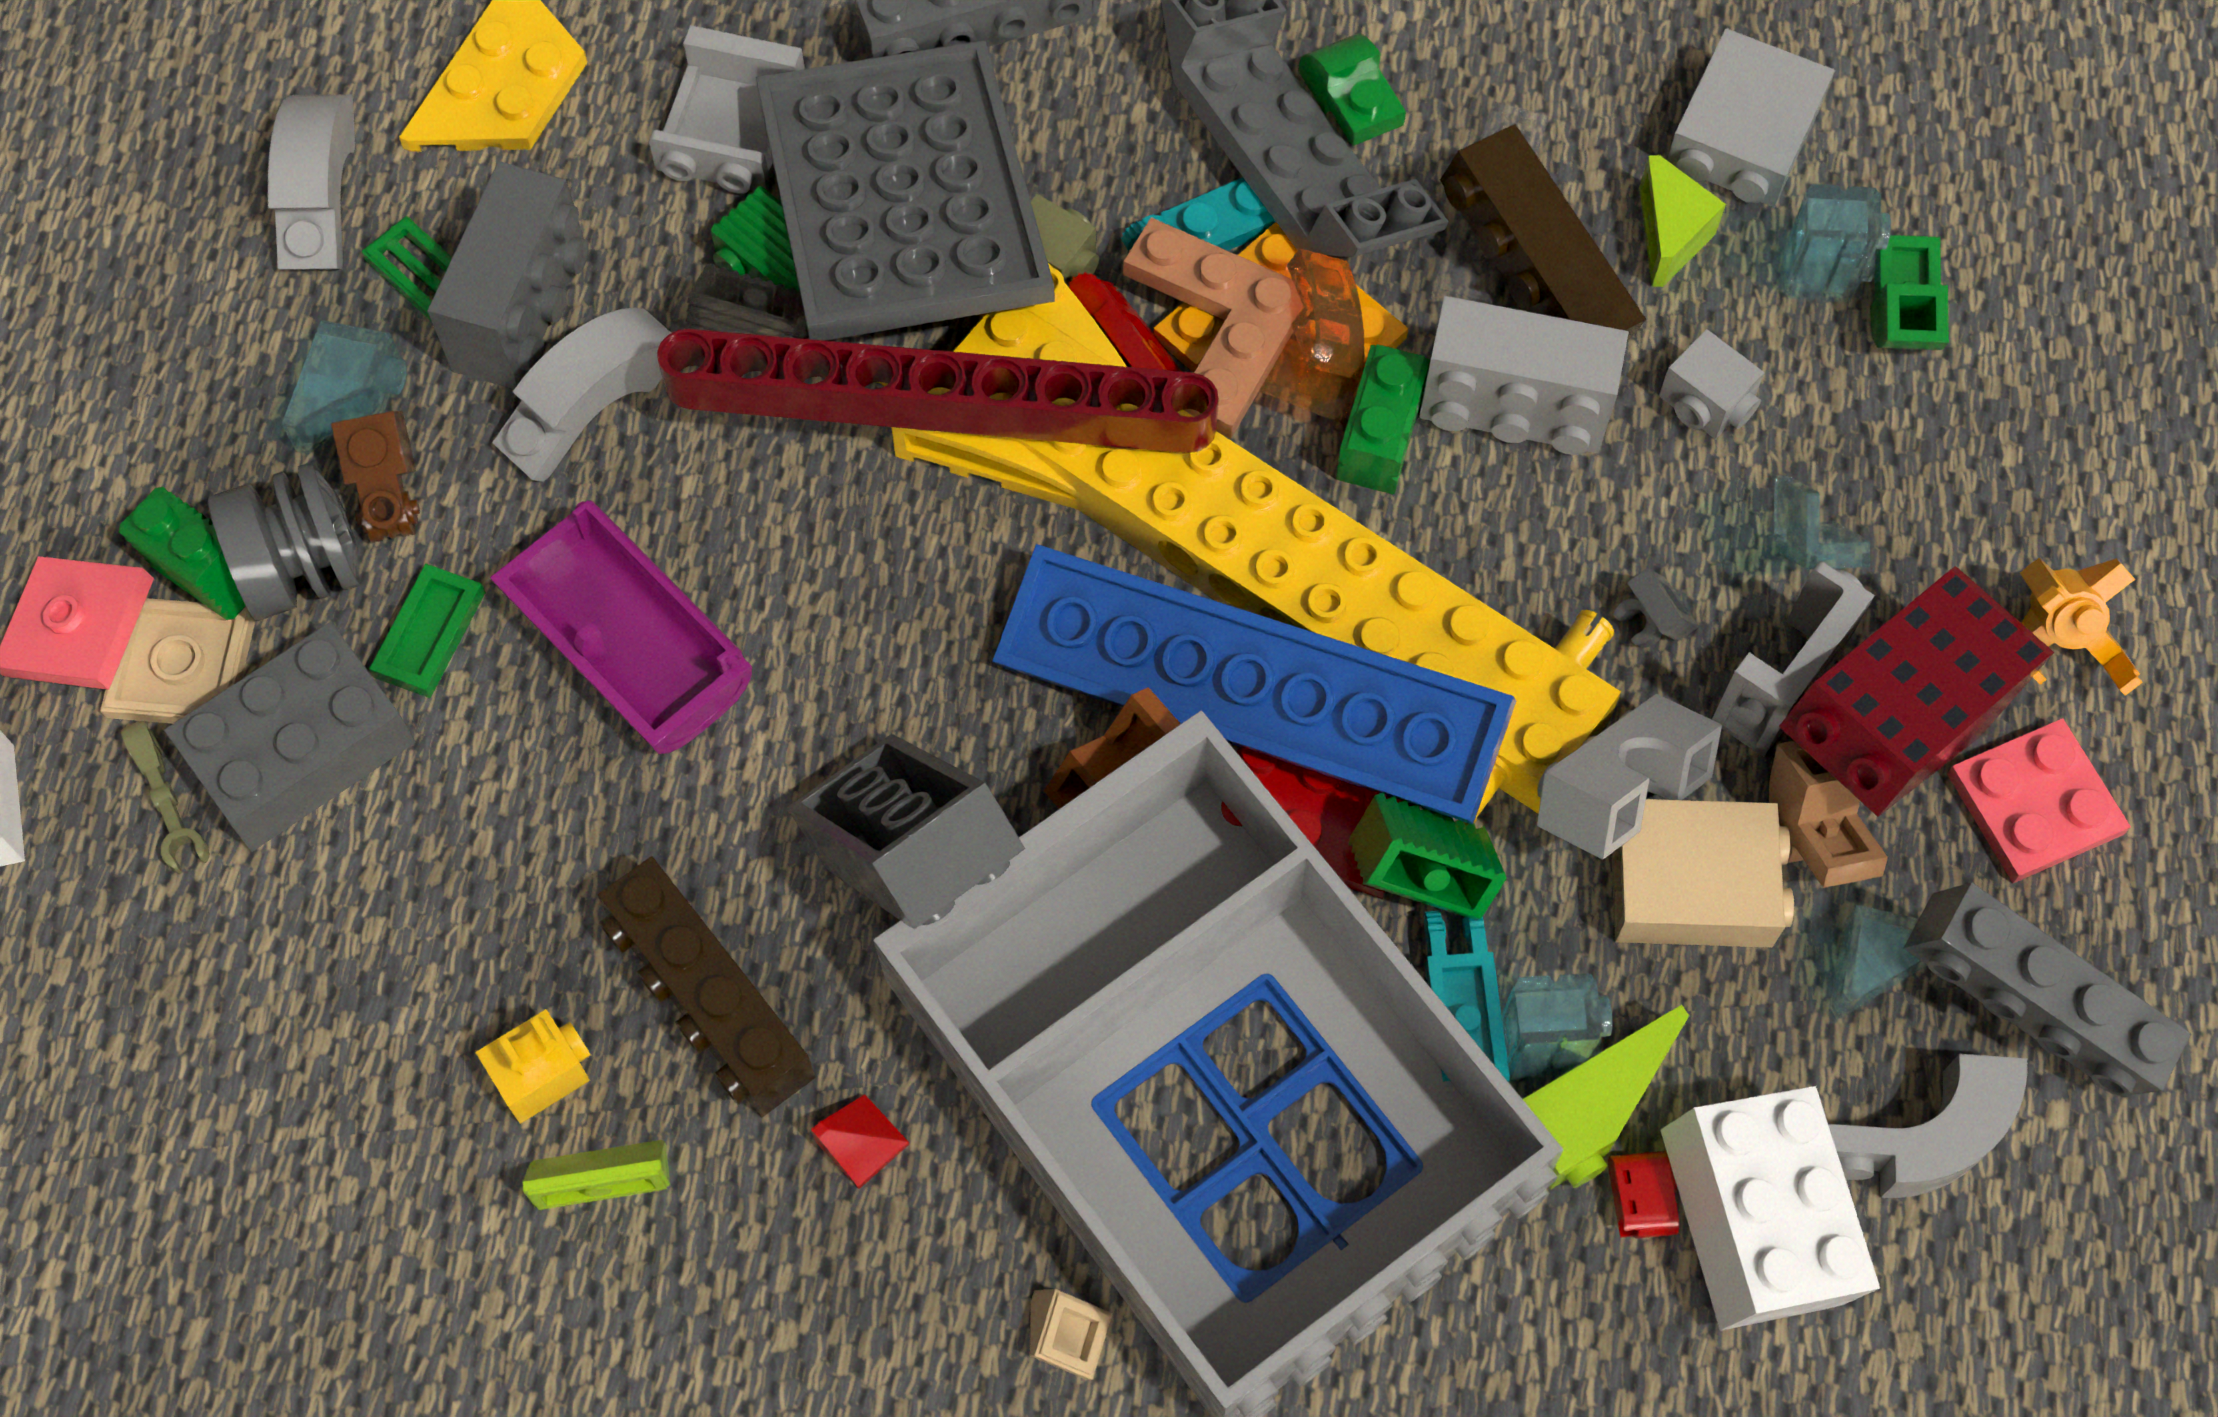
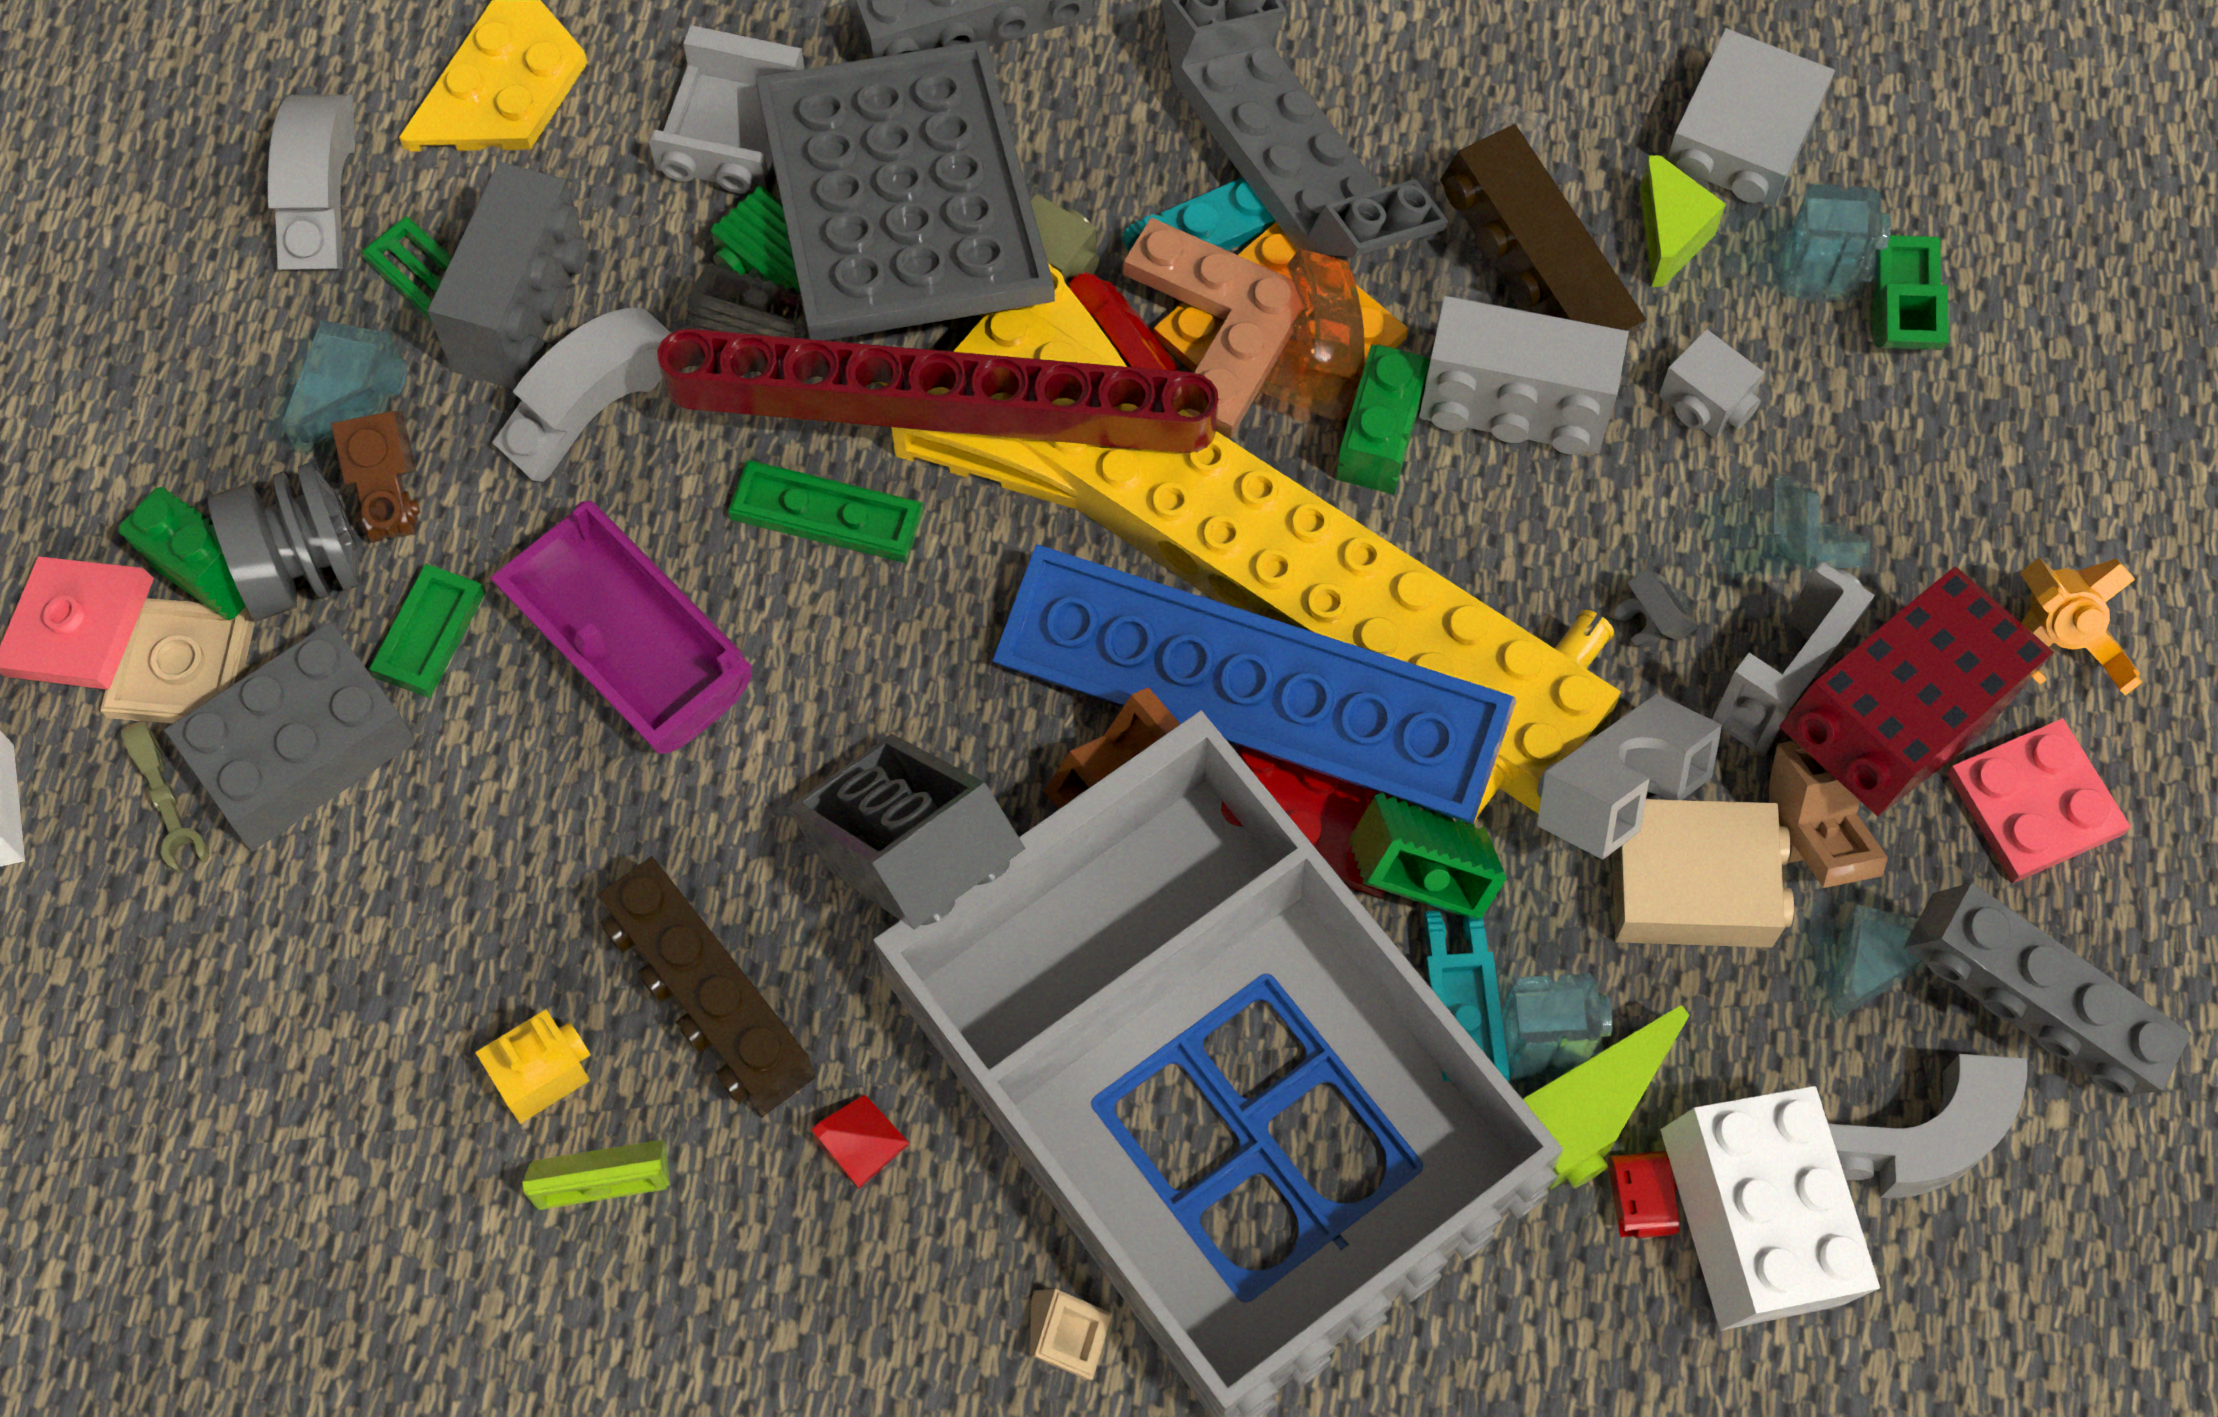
(826, 511): none -> green tile
(1351, 86): green brick -> none

